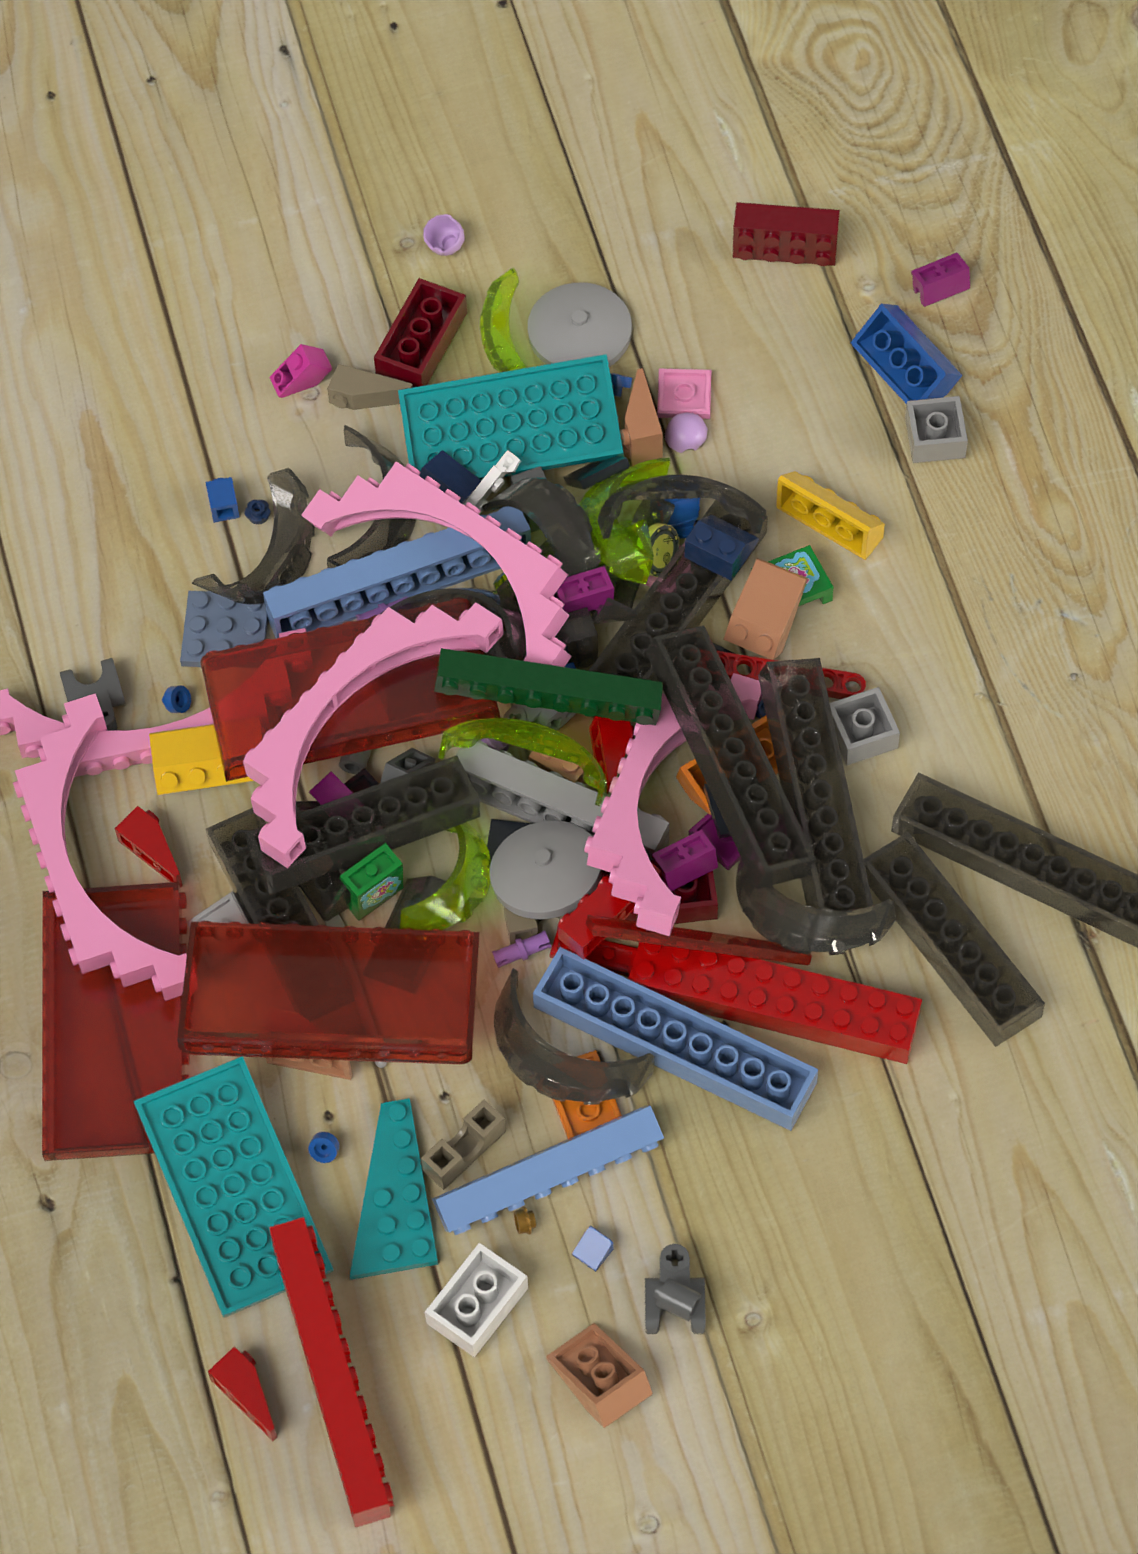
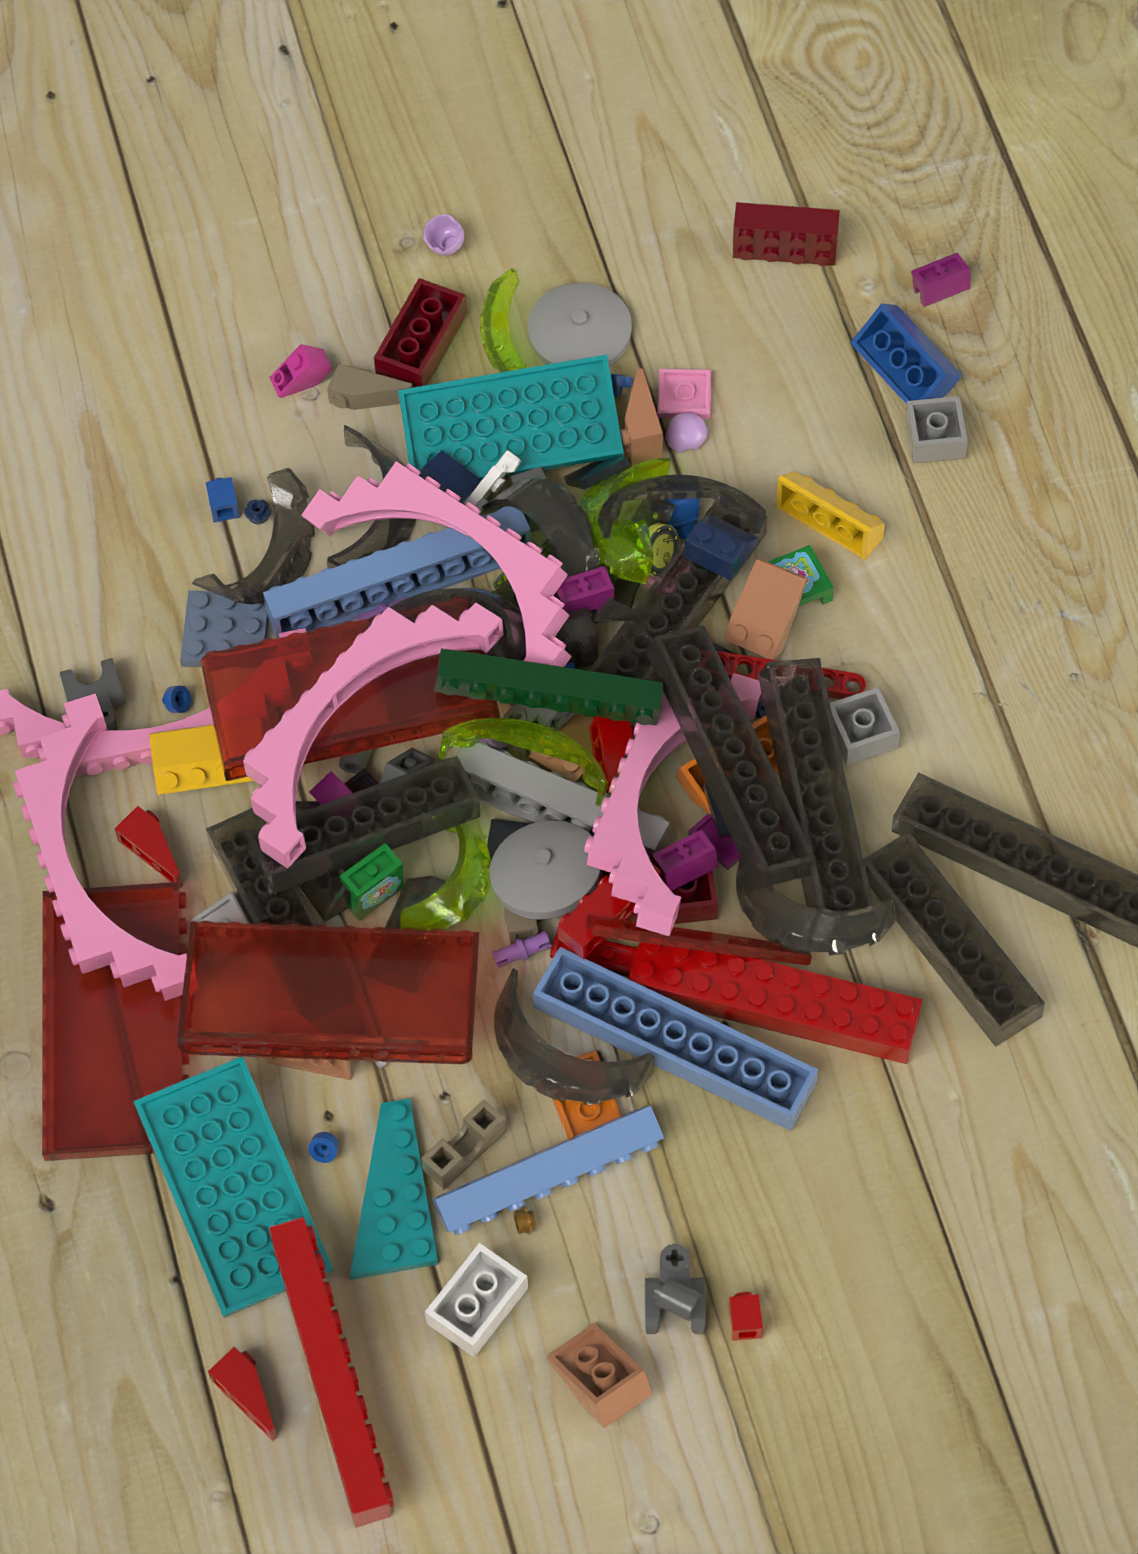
(593, 1248): slope -> none
(745, 1316): none -> red brick

